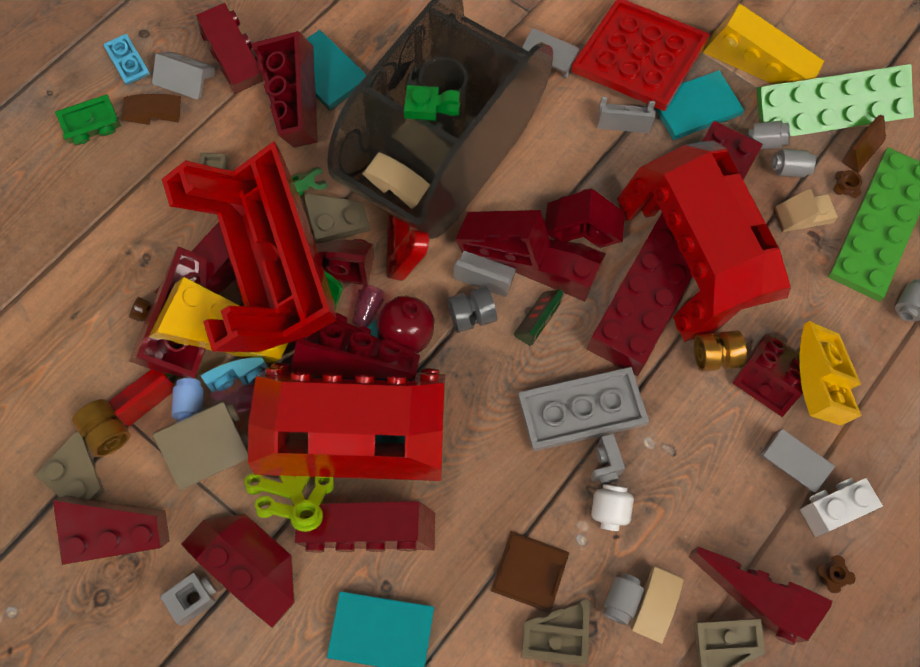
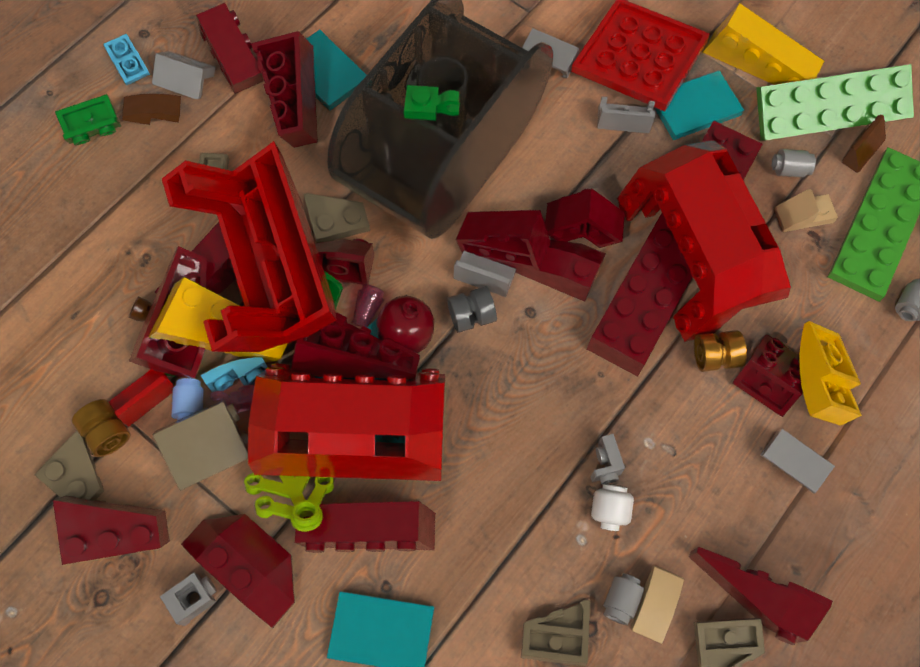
(303, 181): green plate -> none
(403, 182): tan slope -> none
(404, 248): red beam -> none
(530, 572): reddish brown piece -> none
(539, 316): dark green slope -> none
(582, 409): light grey plate -> none
(771, 134): light grey brick -> none
(833, 583): reddish brown plate -> none
(840, 507): white brick -> none
(851, 178): reddish brown plate -> none

